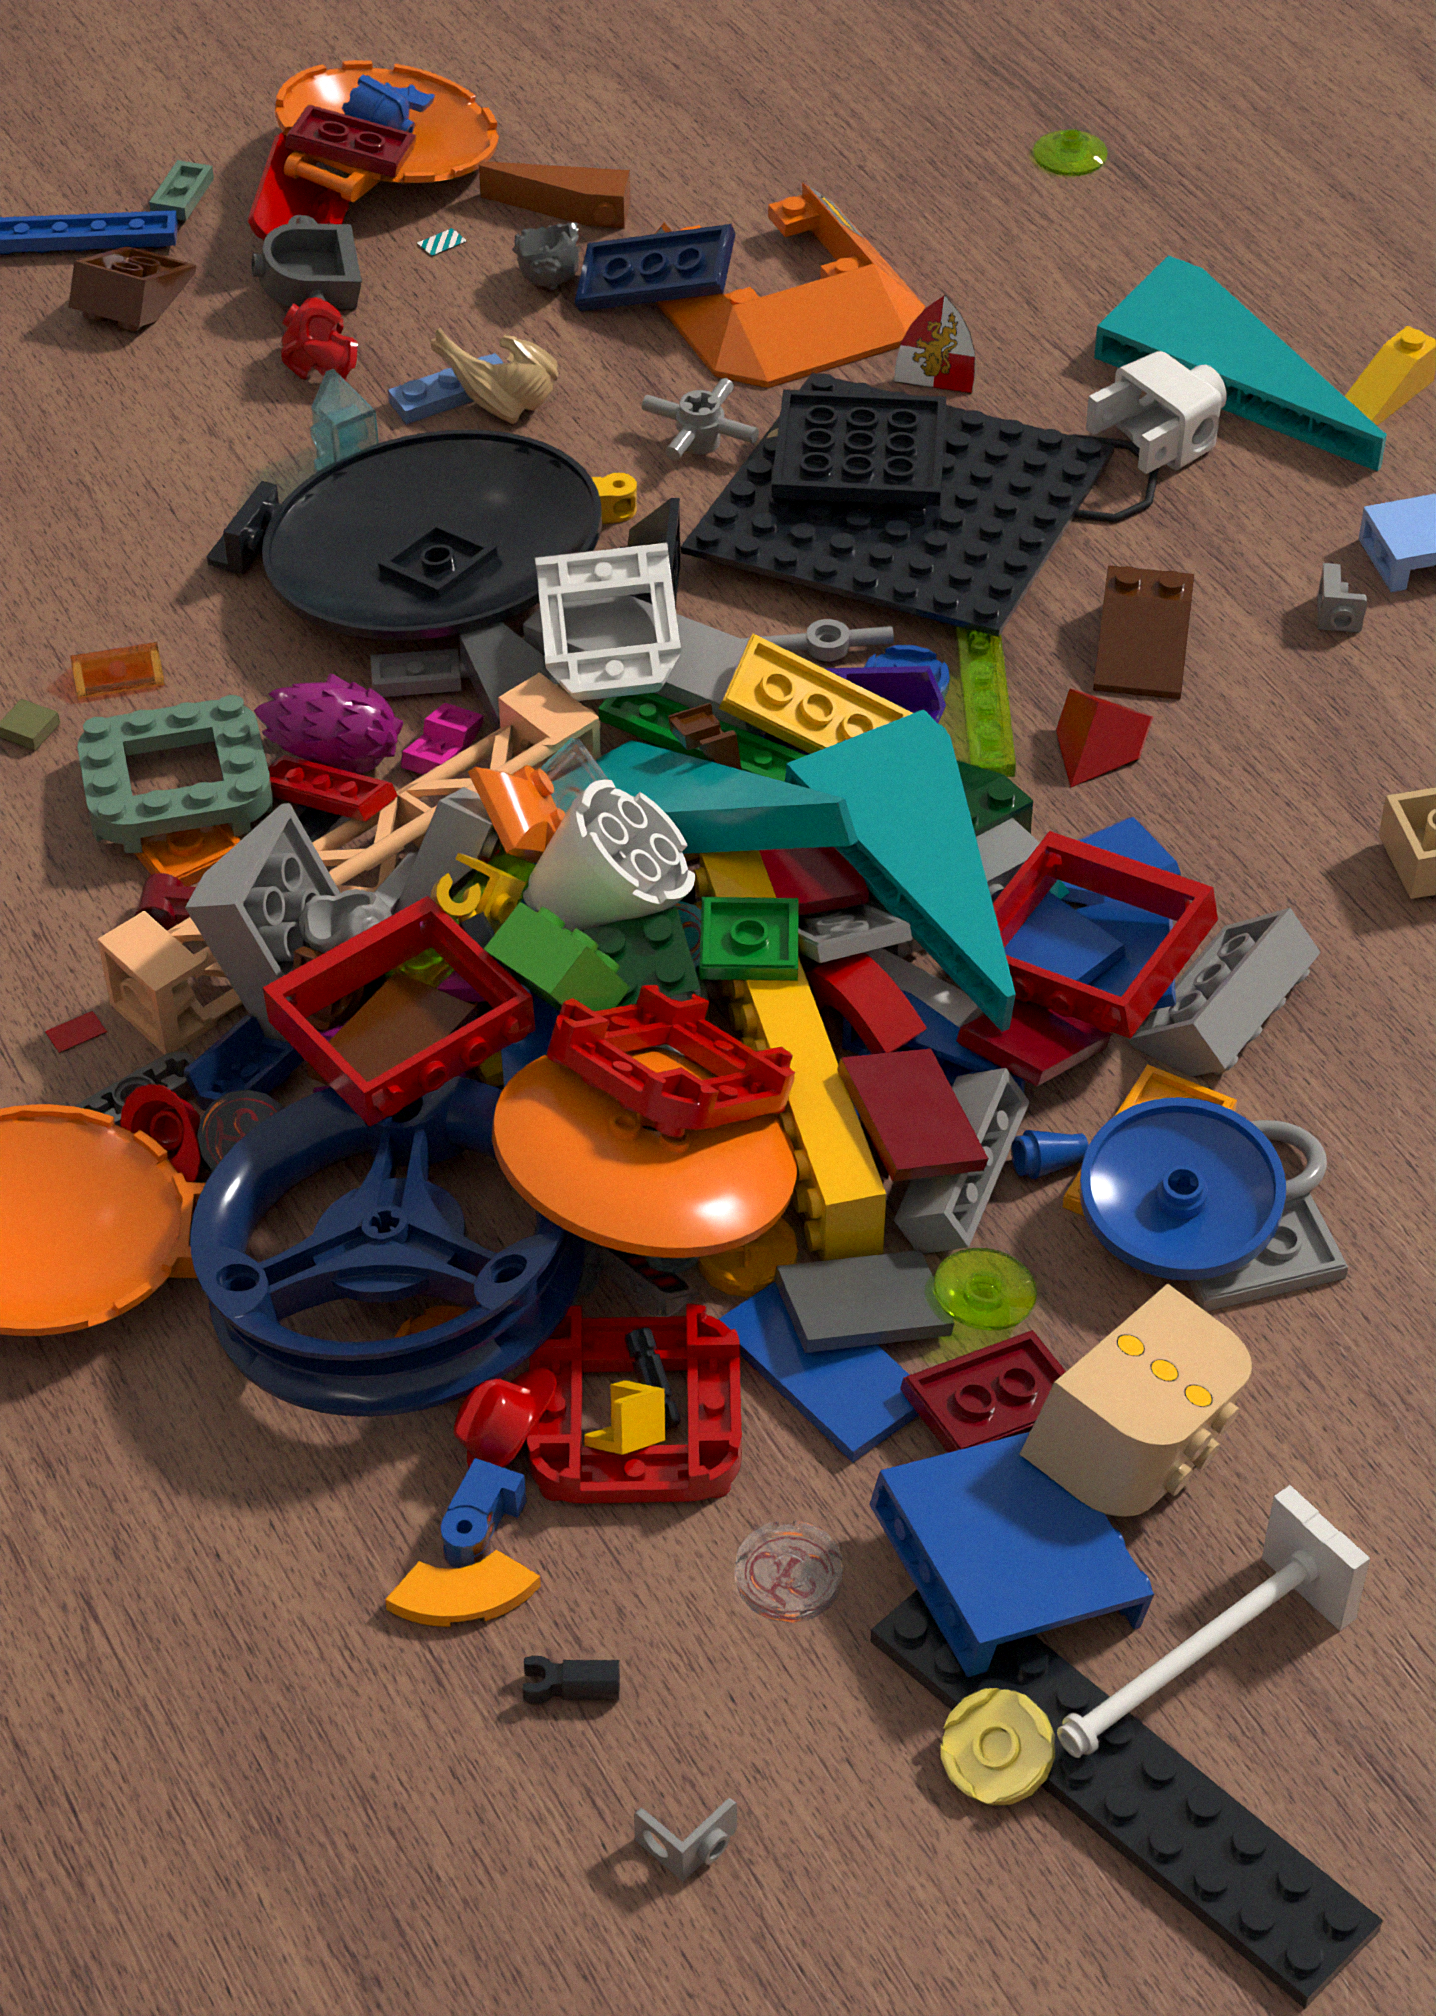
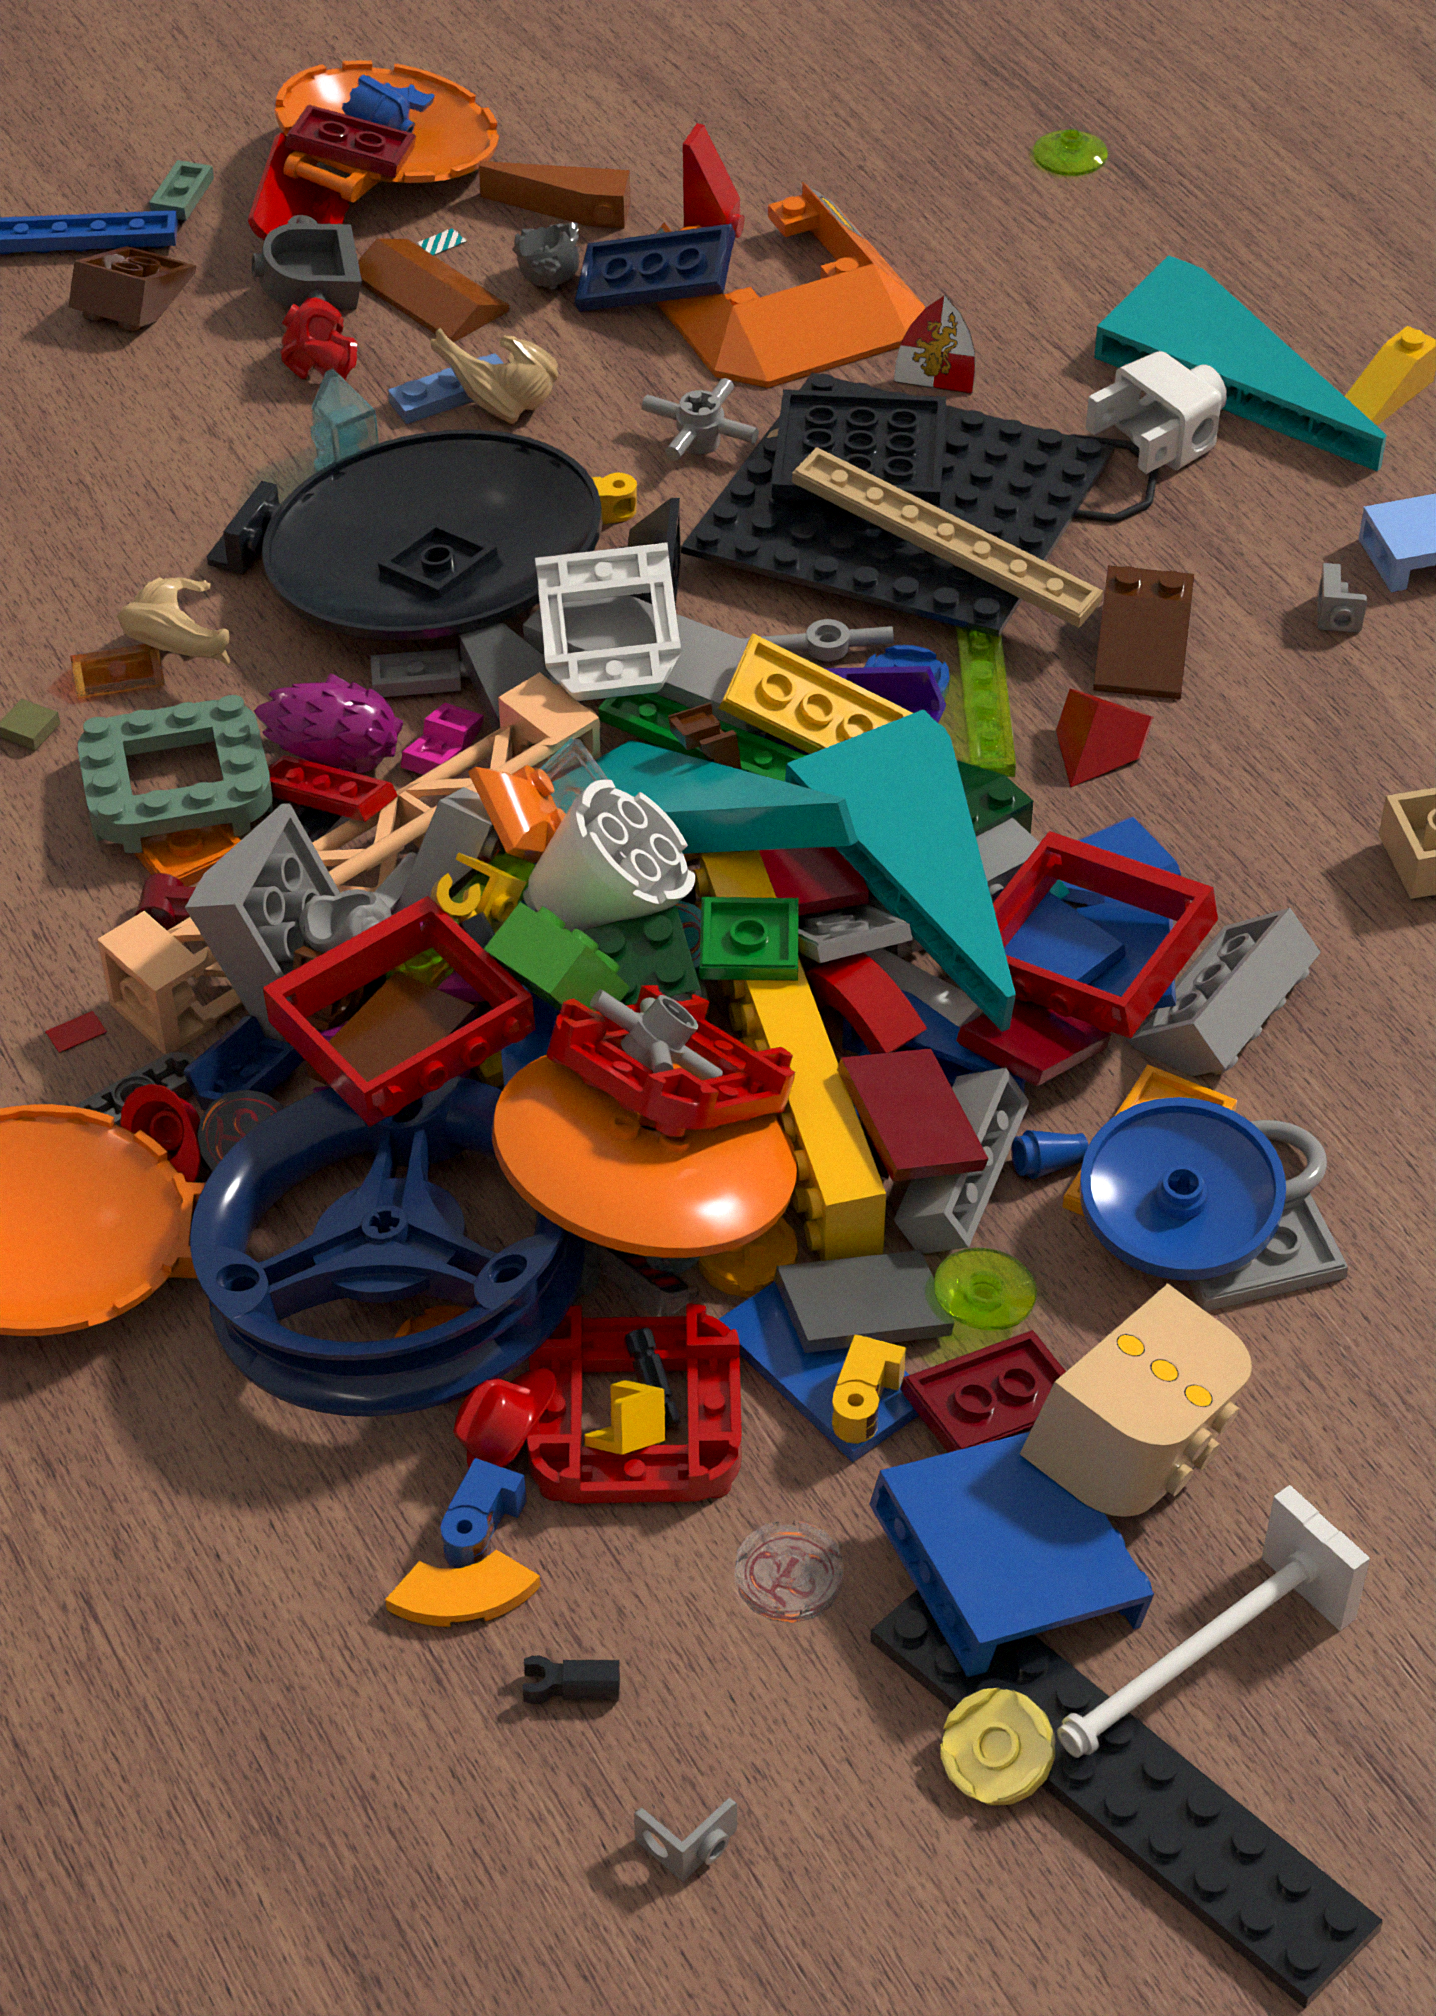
(159, 622): none -> tan hair
(427, 288): none -> dark orange slope
(657, 1033): none -> light grey bar
(707, 187): none -> red slope
(857, 1395): none -> yellow leg
(948, 537): none -> tan tile

